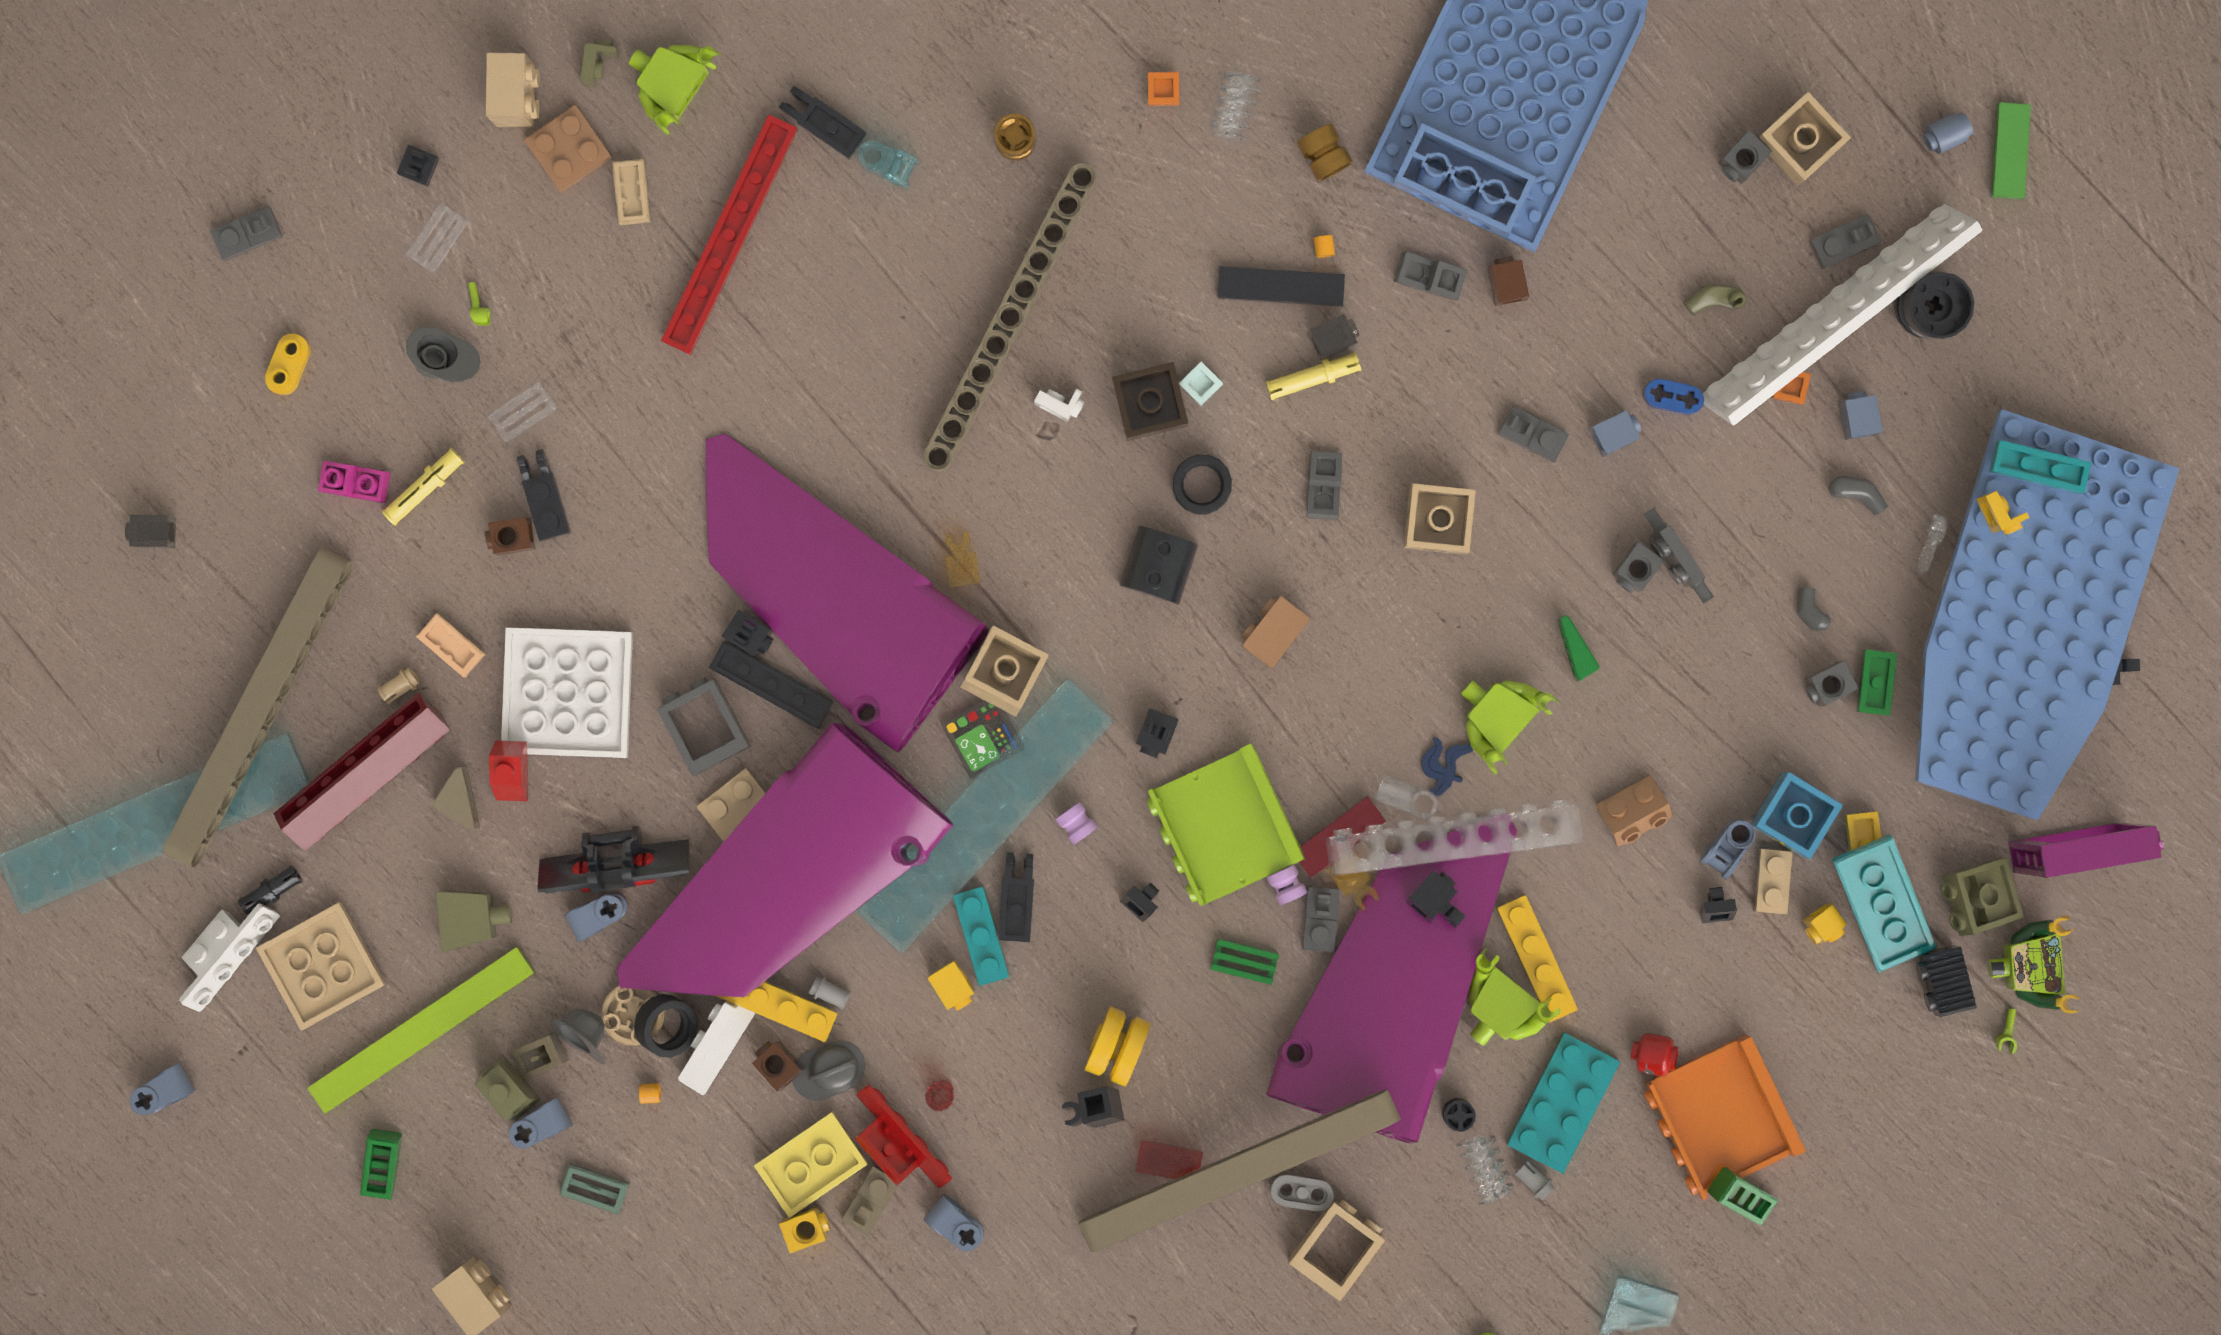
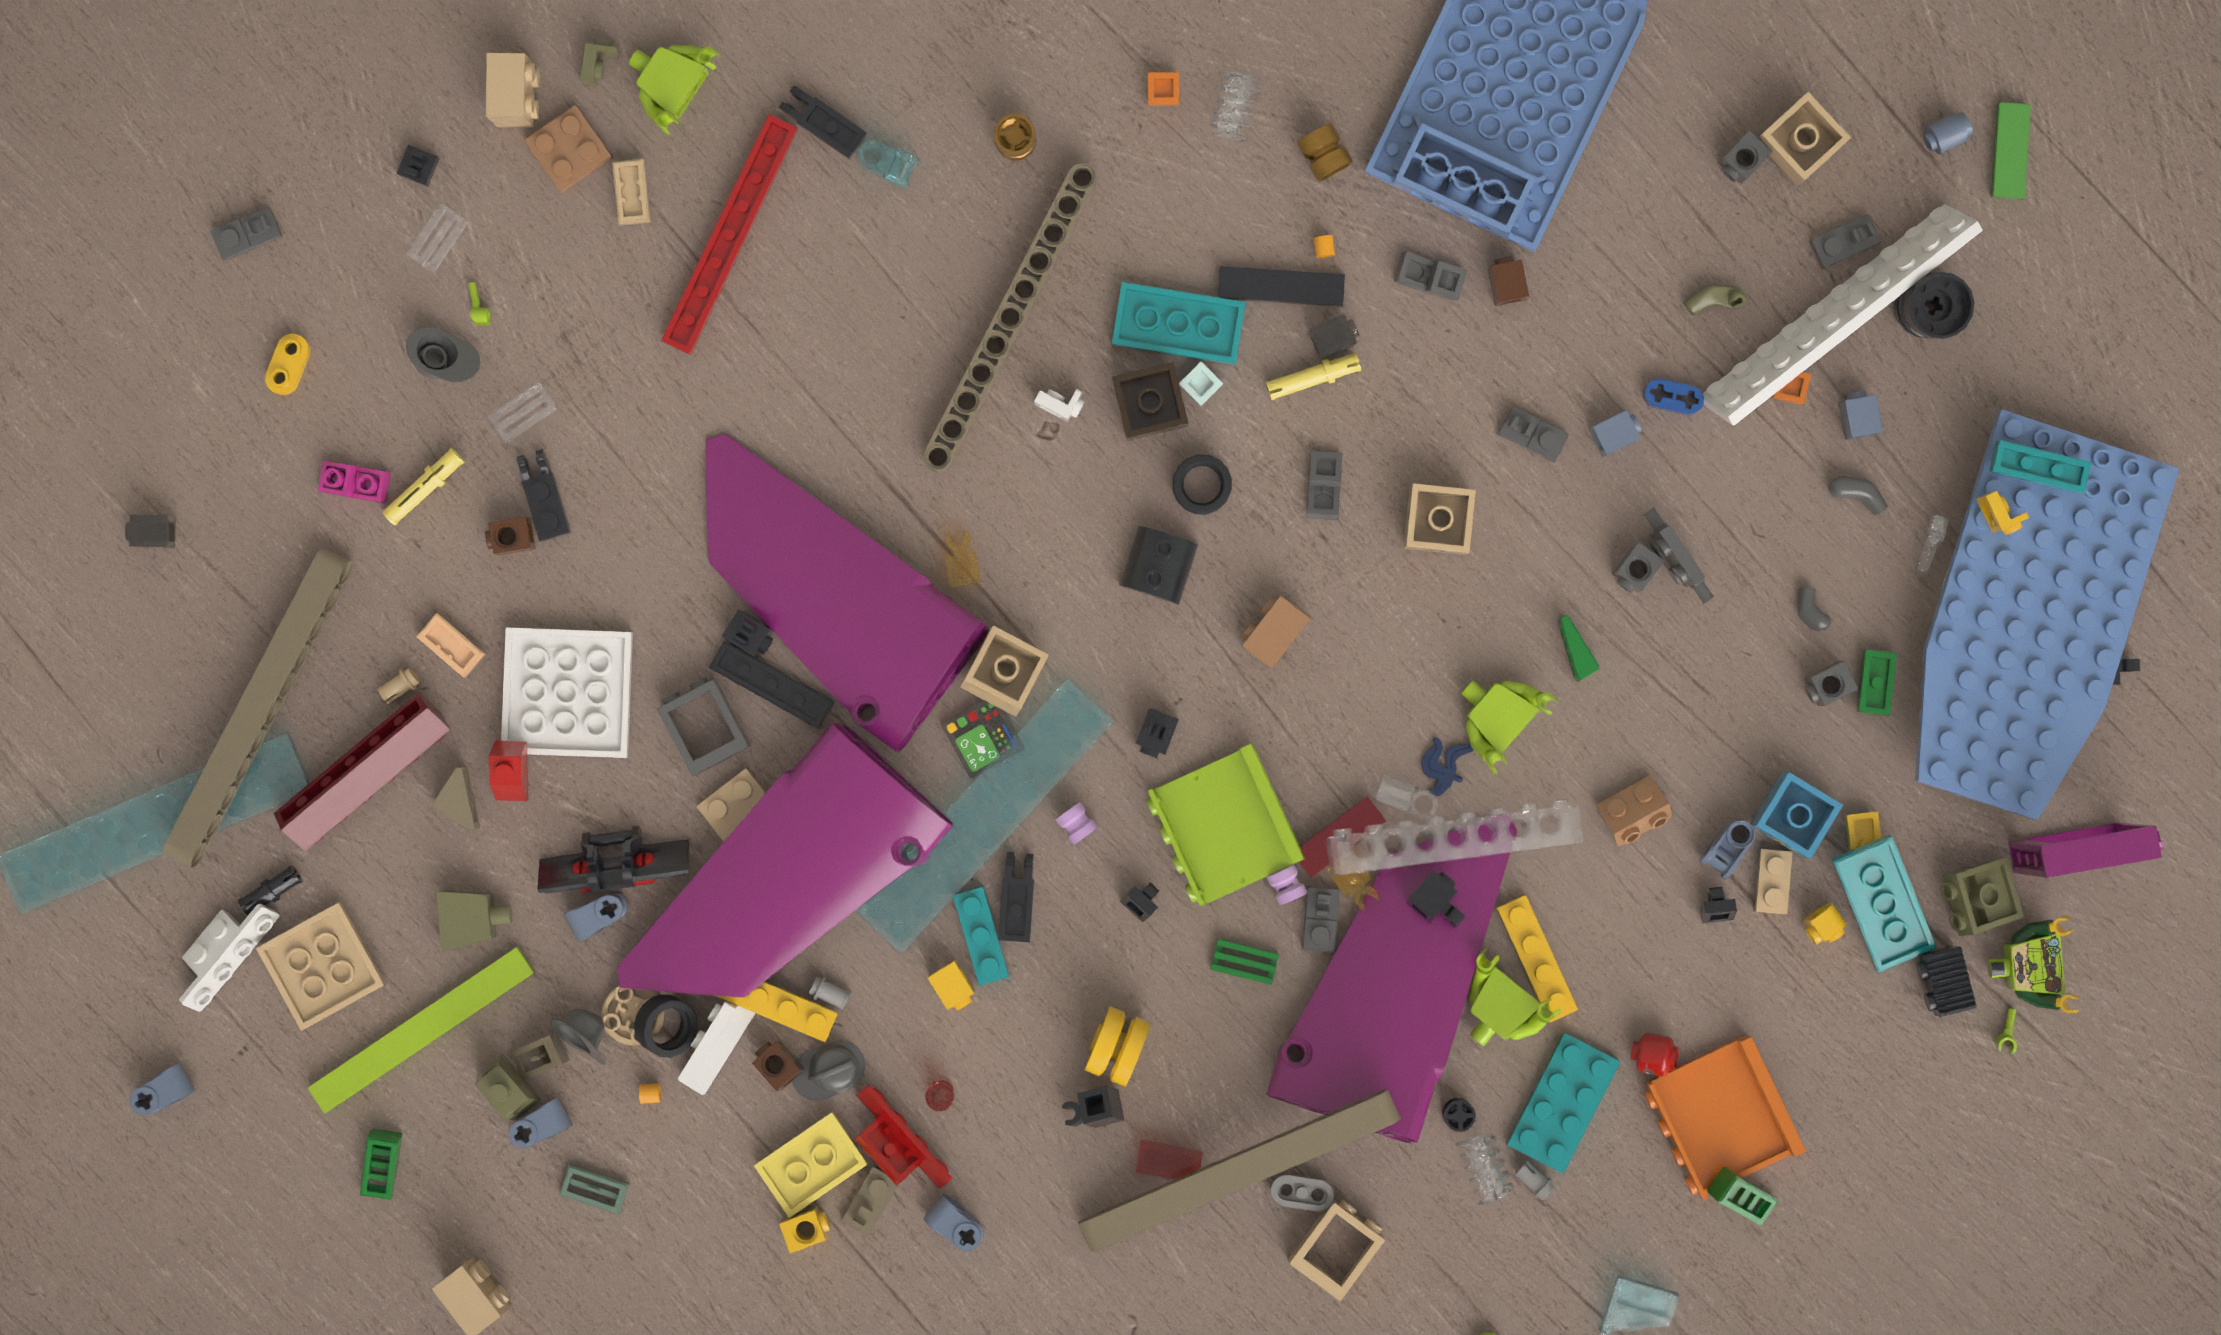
(1178, 323): none -> teal plate

